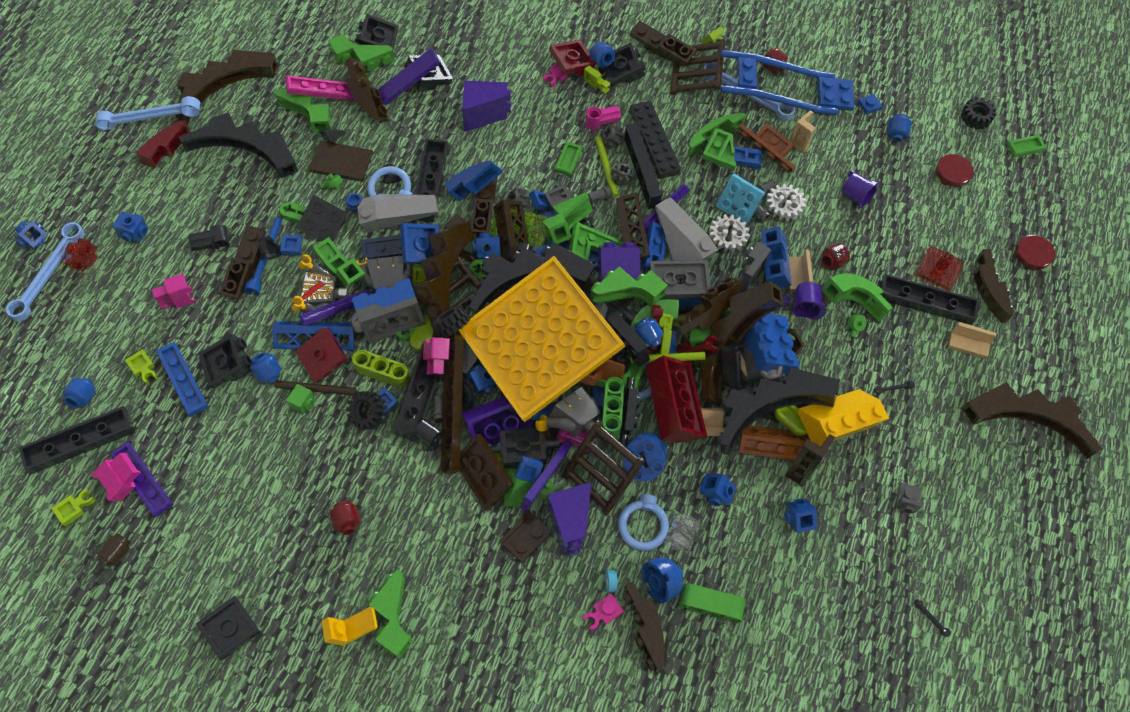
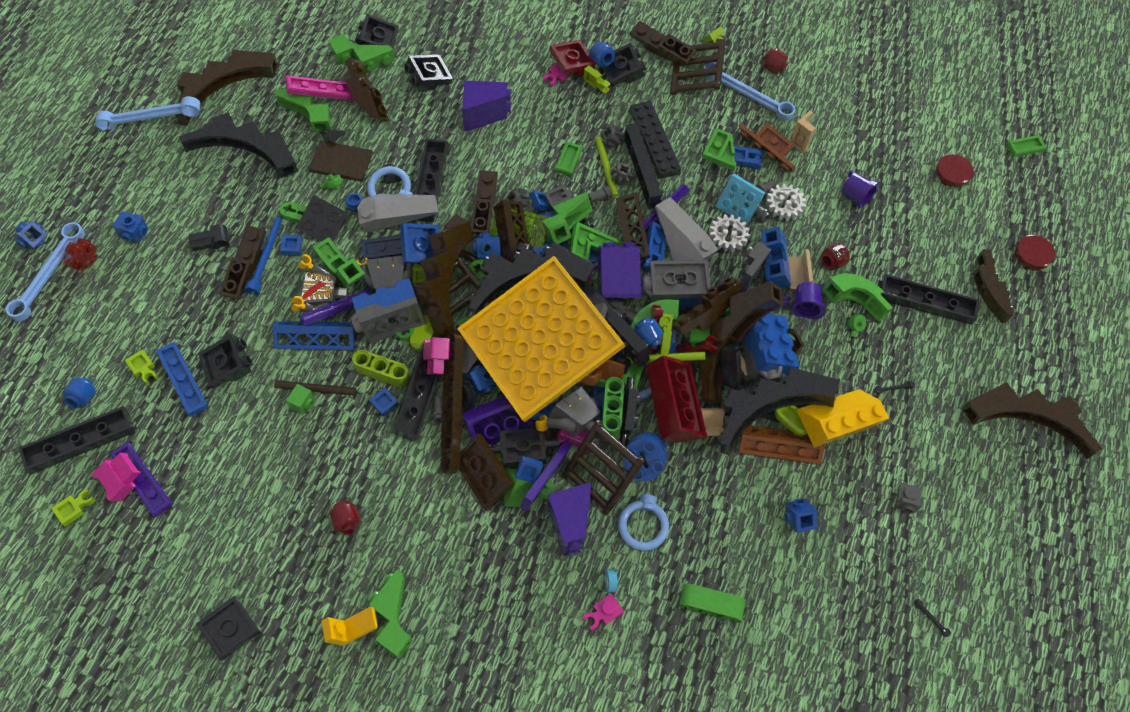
(113, 550): dark brown brick -> none
(162, 144): dark red slope -> none
(173, 292): dark pink piece -> none
(265, 367): blue head -> none
(268, 248): black tile -> none
(321, 355): dark red plate -> none
(356, 410): black tyre -> none
(409, 76): dark purple tile -> none
(428, 435): black piece -> none
(450, 321): black tyre -> none
(472, 179): blue slope -> none
(525, 537): dark brown plate -> none
(597, 116): dark pink piece -> none
(621, 285): bright green arch -> none
(651, 634): dark brown slope -> none
(663, 578): blue cylinder -> none
(682, 533): clear wheel -> none
(717, 489): blue brick -> none
(728, 122): bright green slope -> none
(808, 460): dark brown fence -> none
(832, 92): blue plate -> none
(870, 104): blue plate -> none
(899, 127): blue head -> none
(940, 268): clear red tile -> none
(971, 340): tan panel -> none
(981, 106): black tyre -> none

